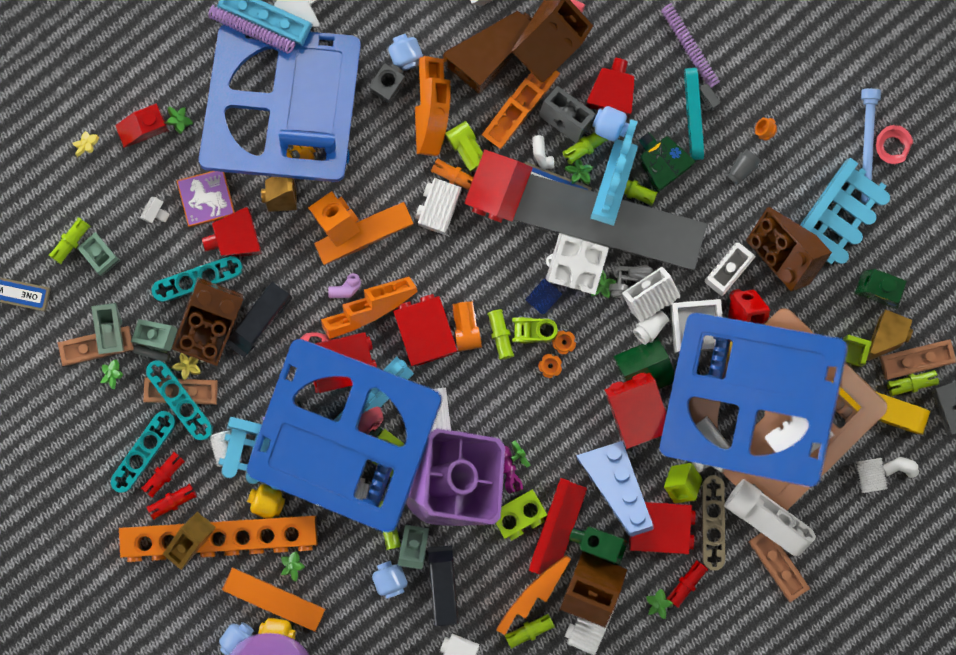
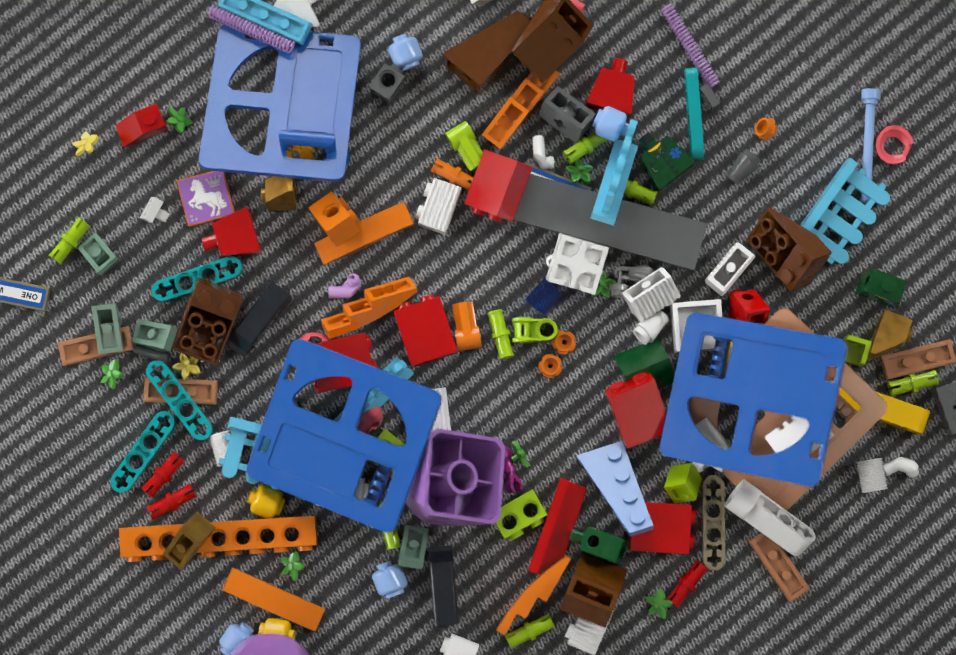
(433, 113): orange slope -> none

